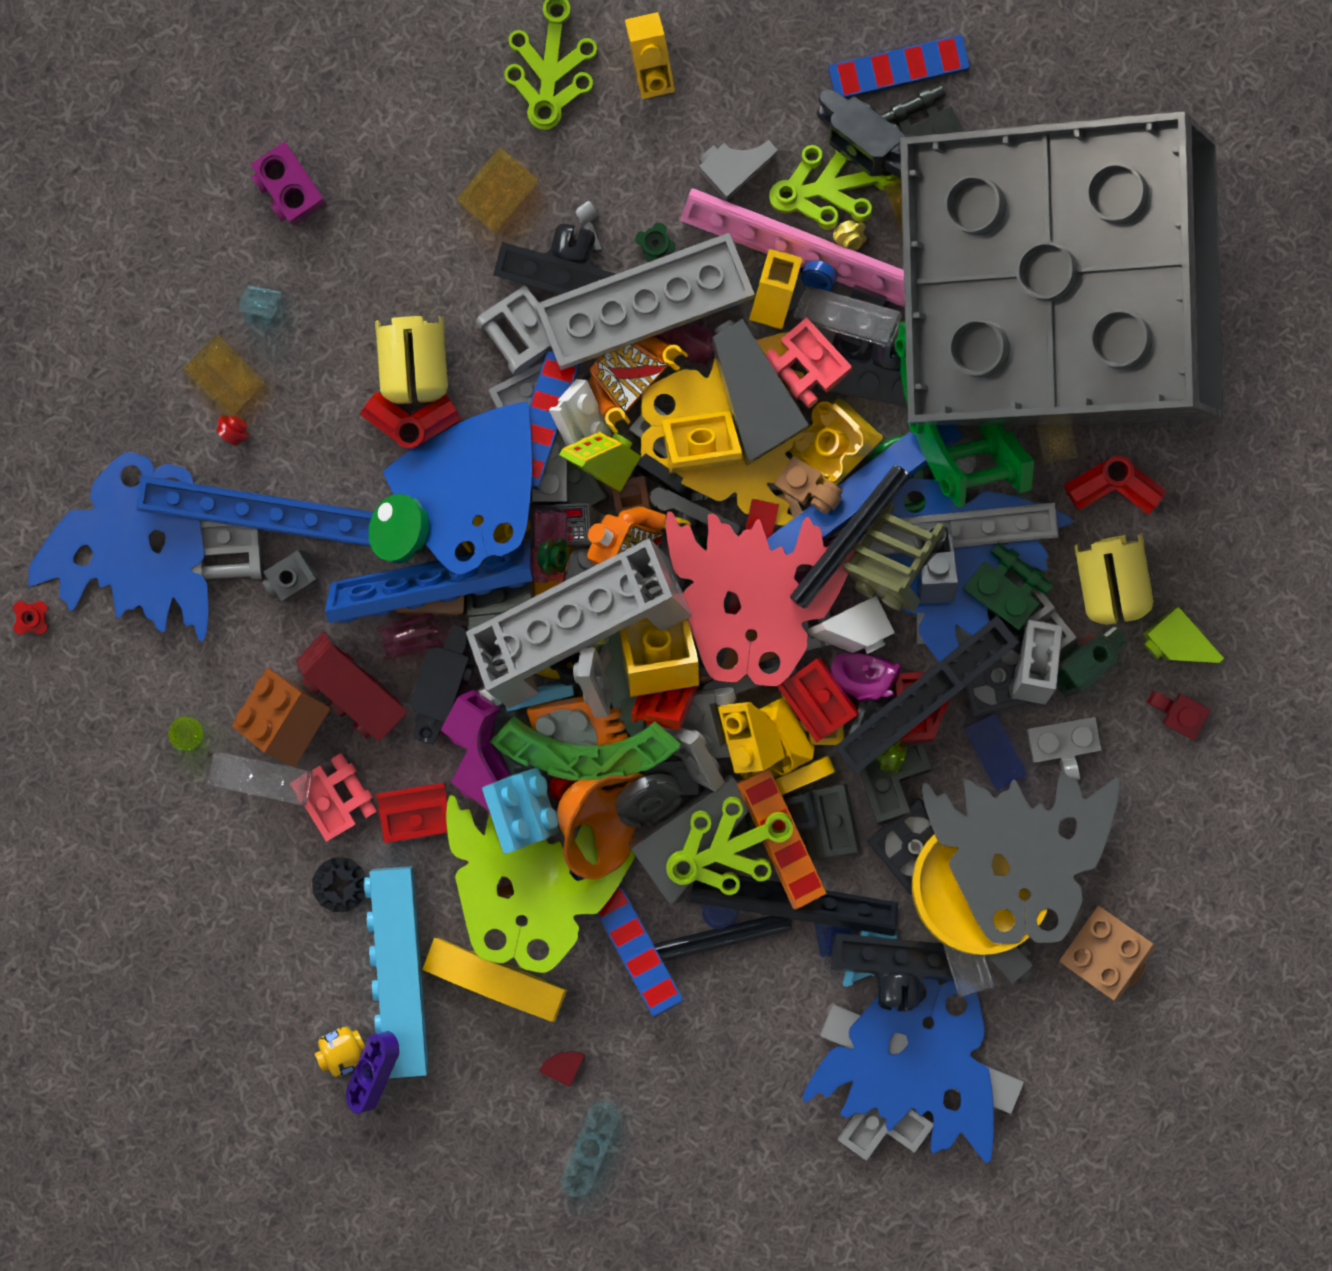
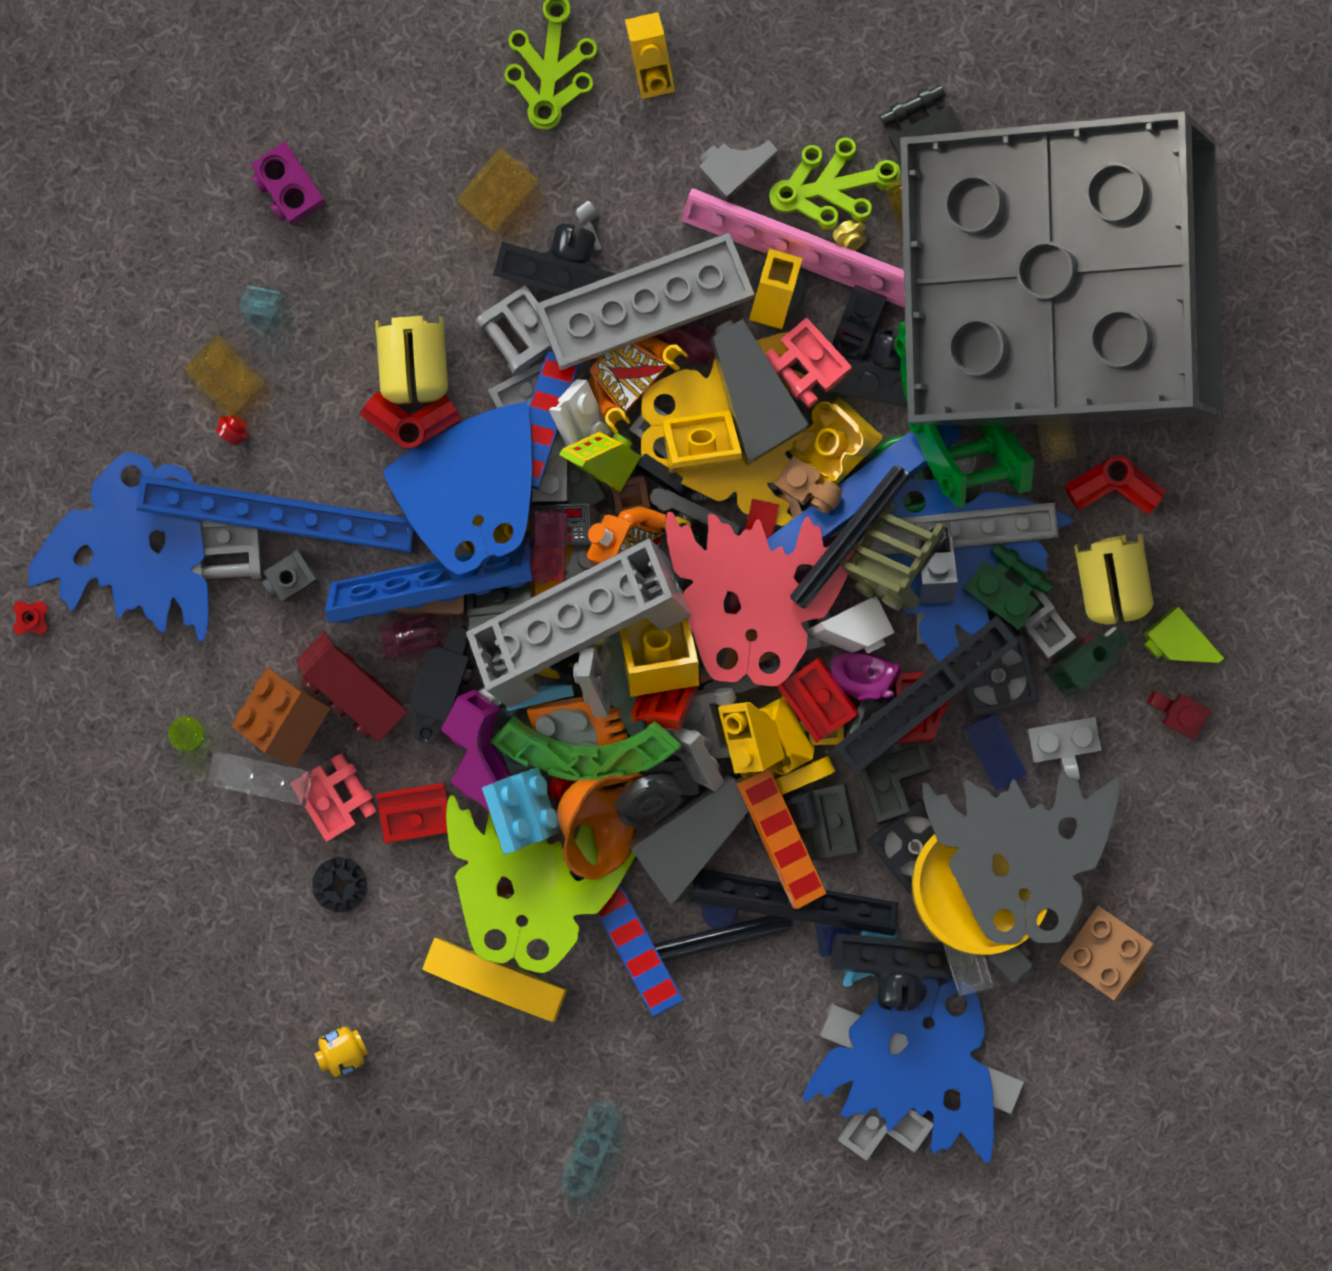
(380, 1055): dark purple beam -> none
(398, 528): green tile -> none
(398, 966): medium azure brick -> none
(552, 556): dark green plate -> none
(562, 1066): dark red tile -> none
(658, 233): dark green plate -> none
(725, 850): lime plant -> none
(819, 275): blue tile -> none
(848, 315): clear tile -> none
(861, 134): black hinge -> none
(892, 757): clear neon green plate -> none
(899, 67): tile -> none
(1038, 662): light grey arch -> none

